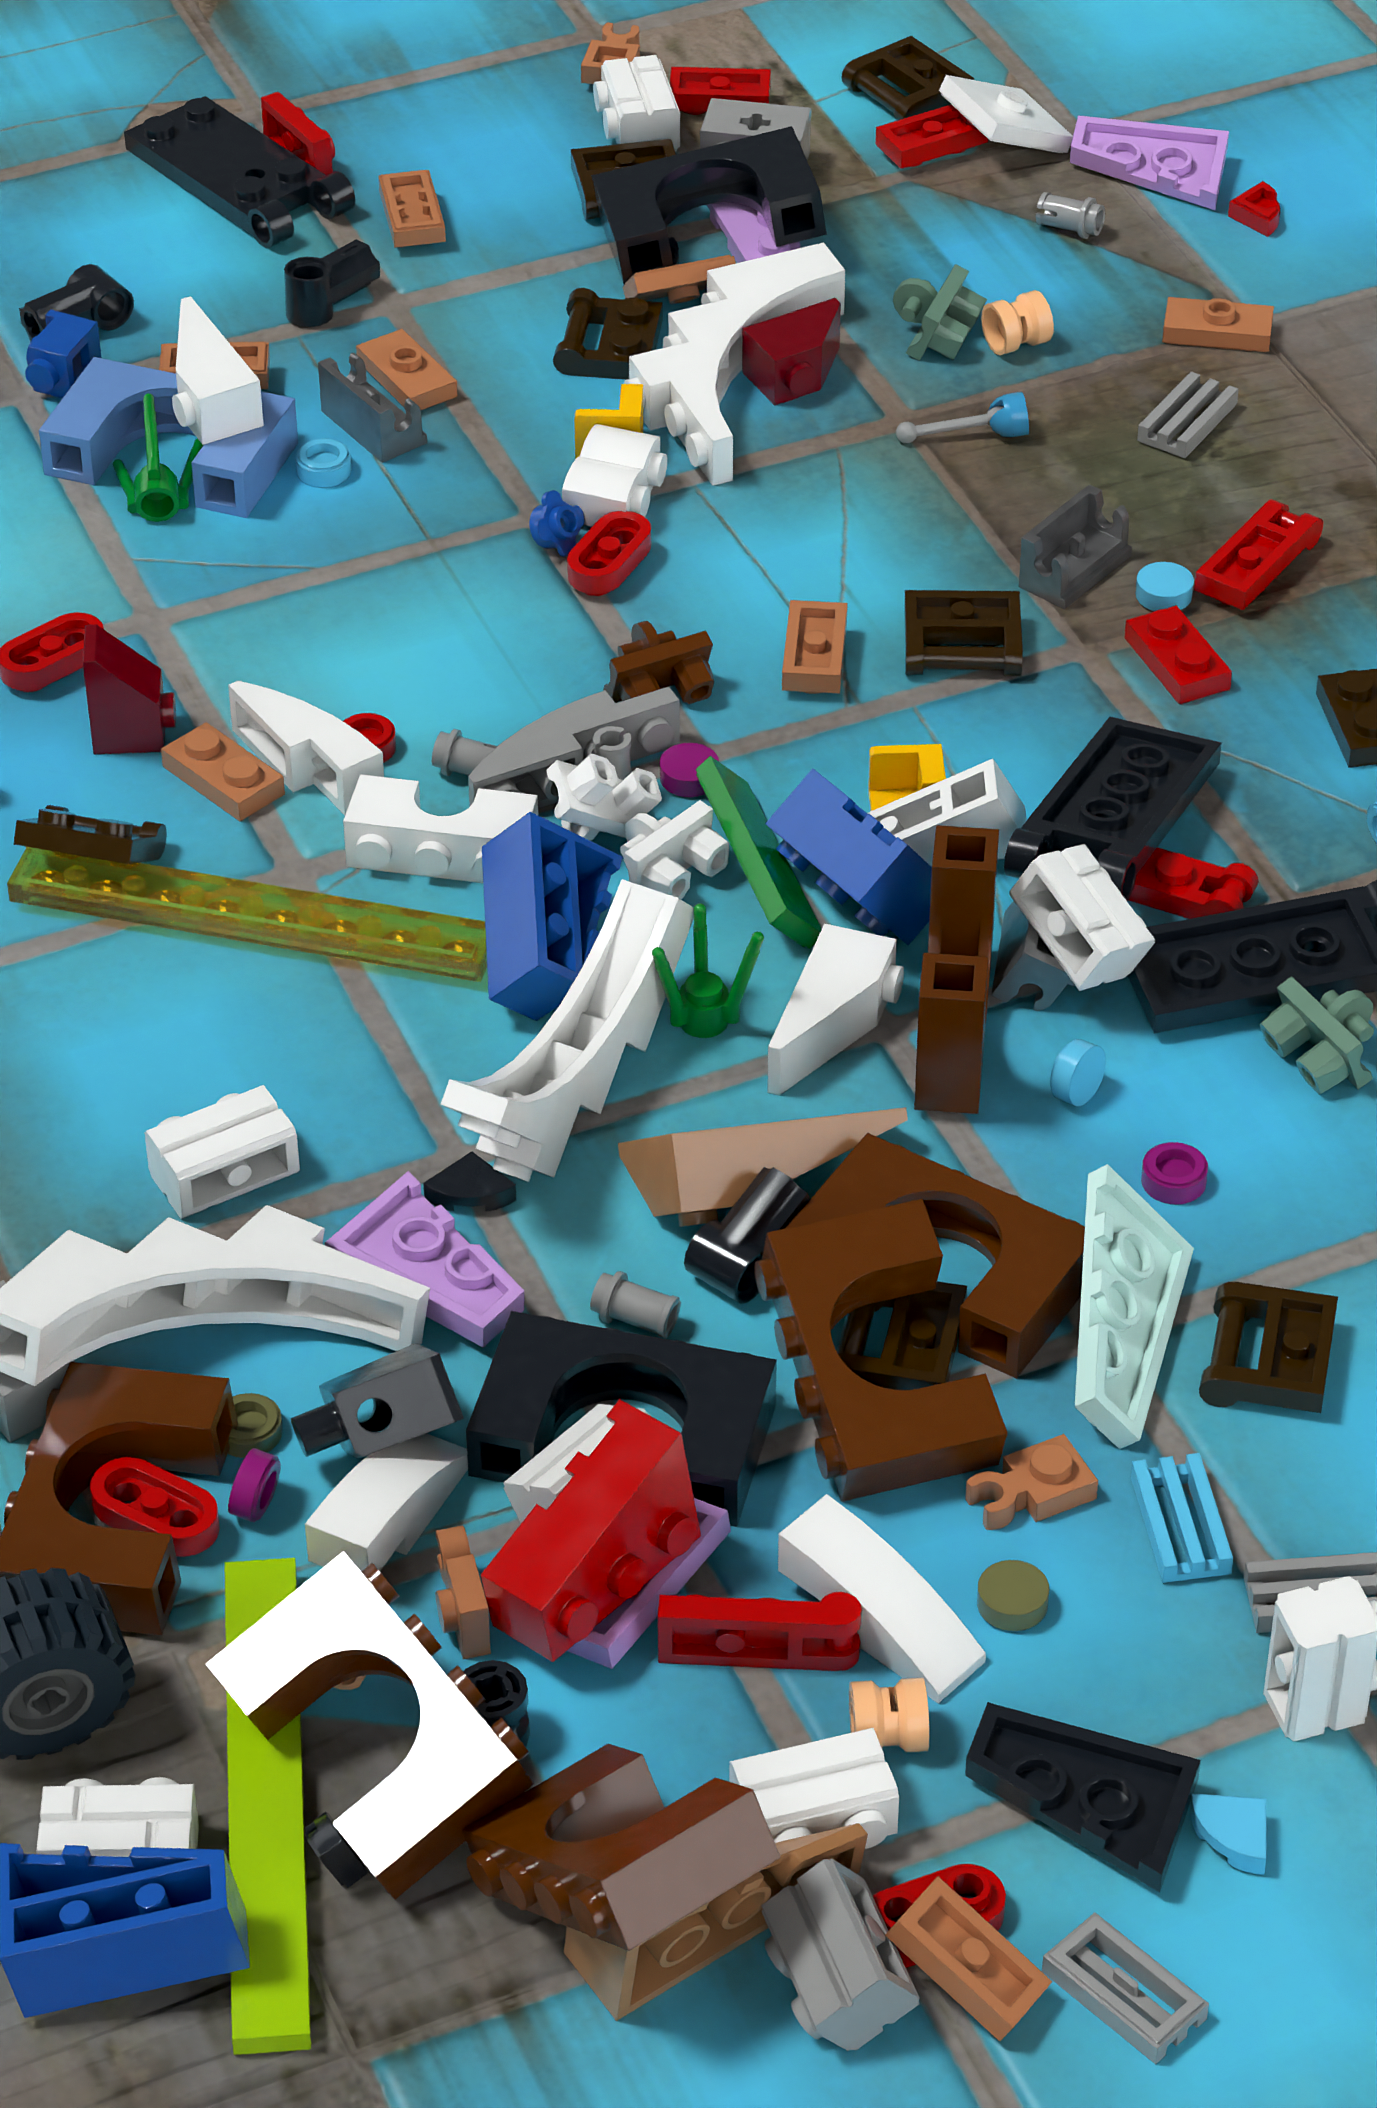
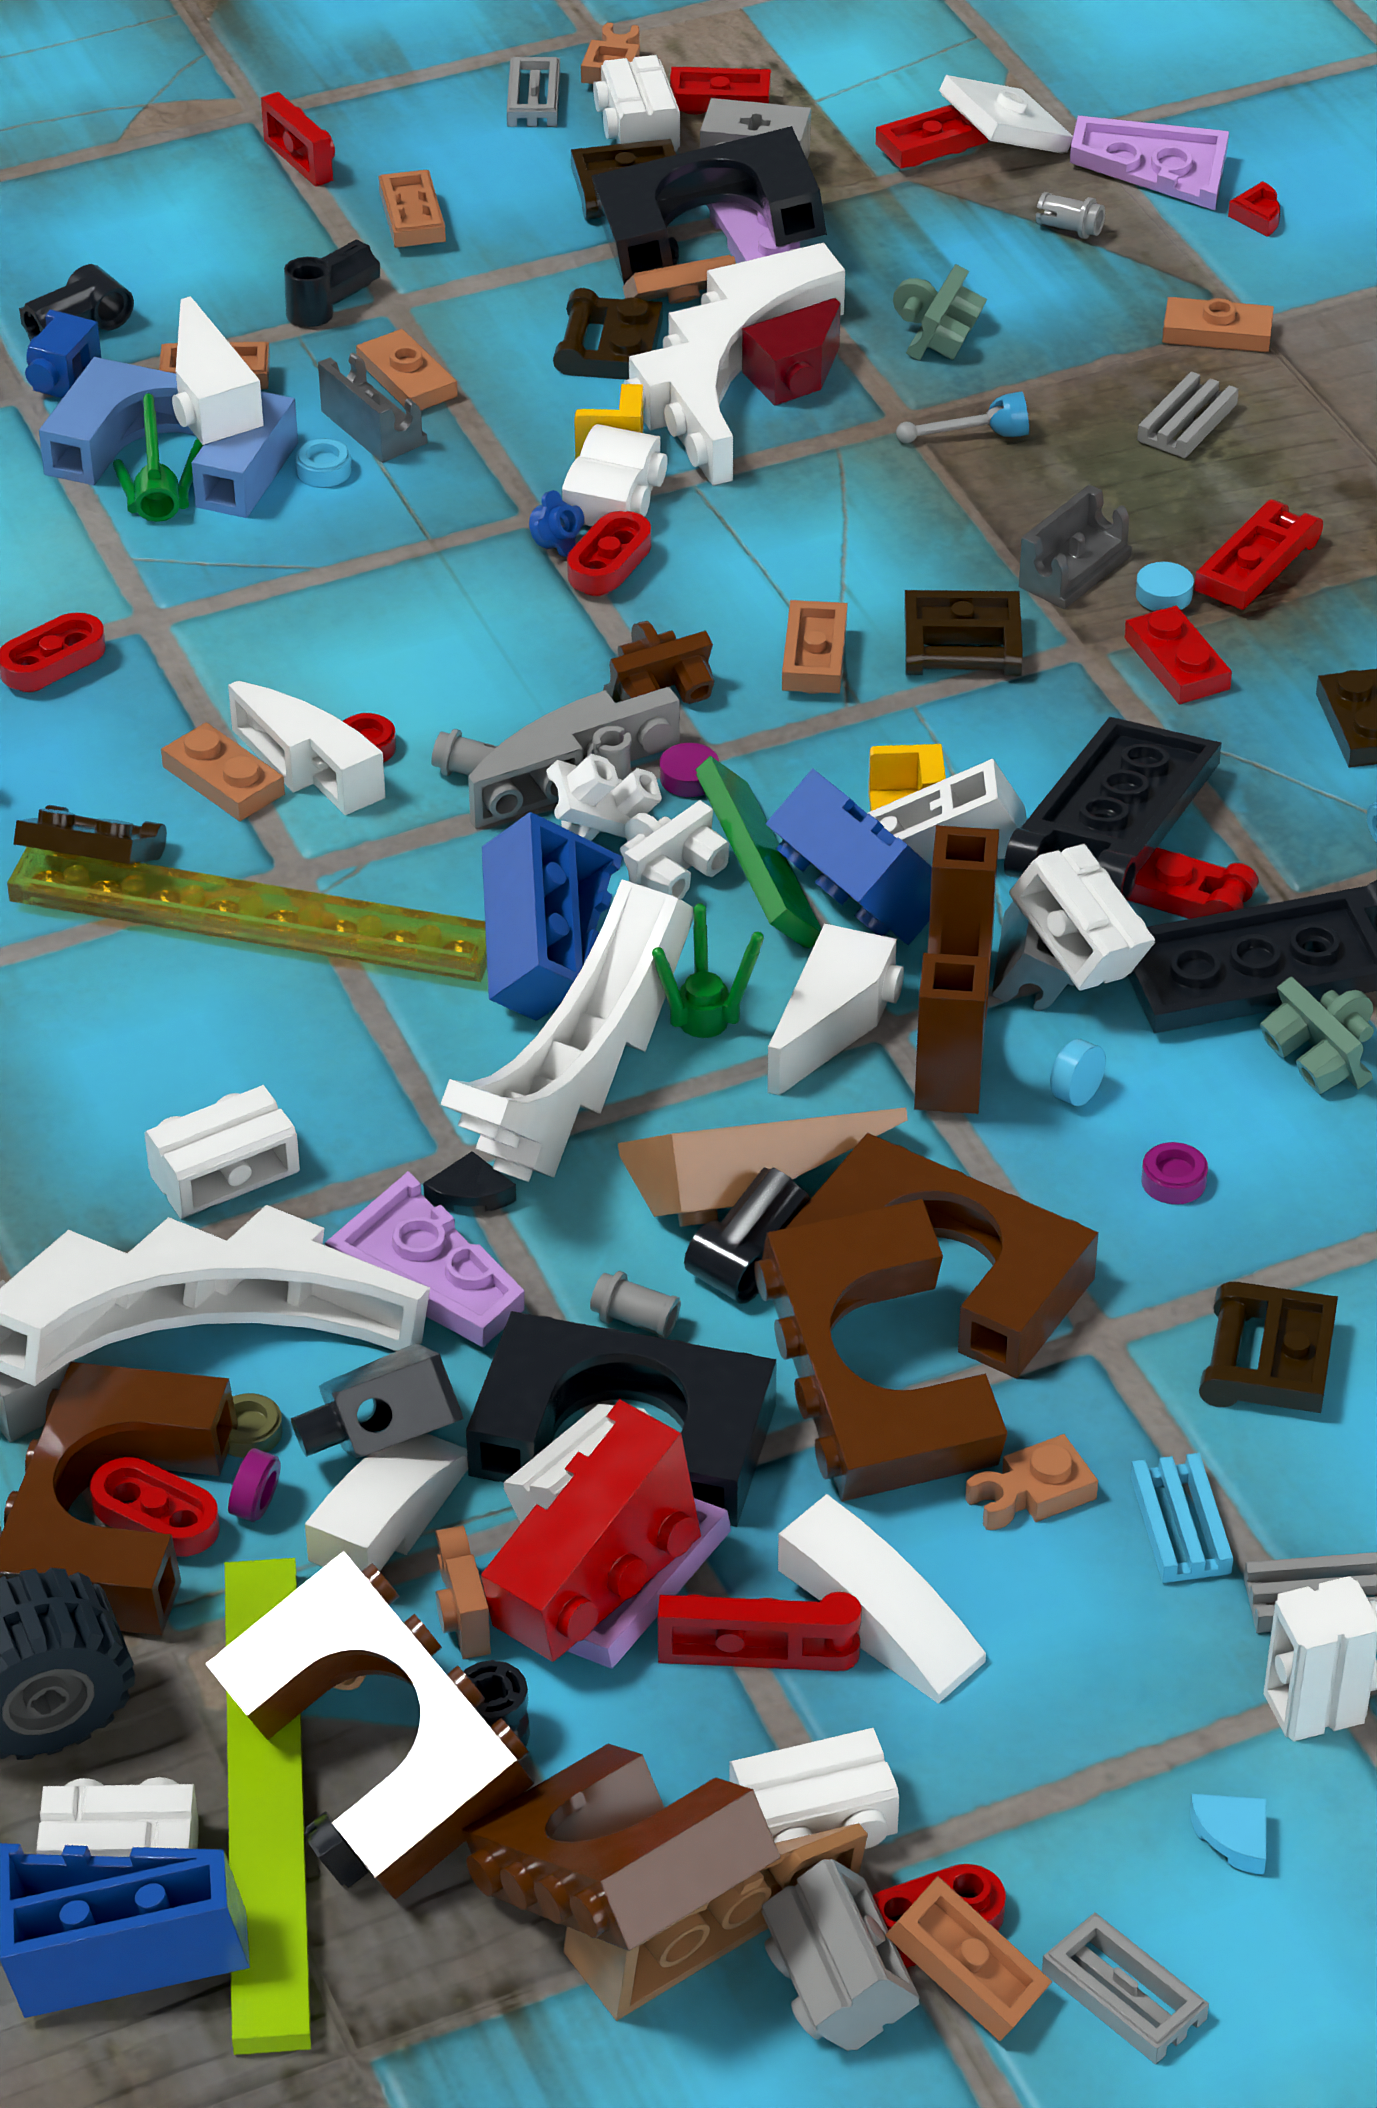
(124, 696): dark red slope -> none
(237, 169): black hinge -> none
(394, 835): white arch -> none
(533, 109): none -> light grey tile
(895, 1712): light nougat wheel -> none
(908, 66): dark brown plate -> none
(917, 1342): dark brown plate -> none
(1013, 1595): olive tile -> none
(1017, 322): light nougat wheel -> none
(1088, 1785): black wing -> none
(1127, 1305): light aqua wing -> none

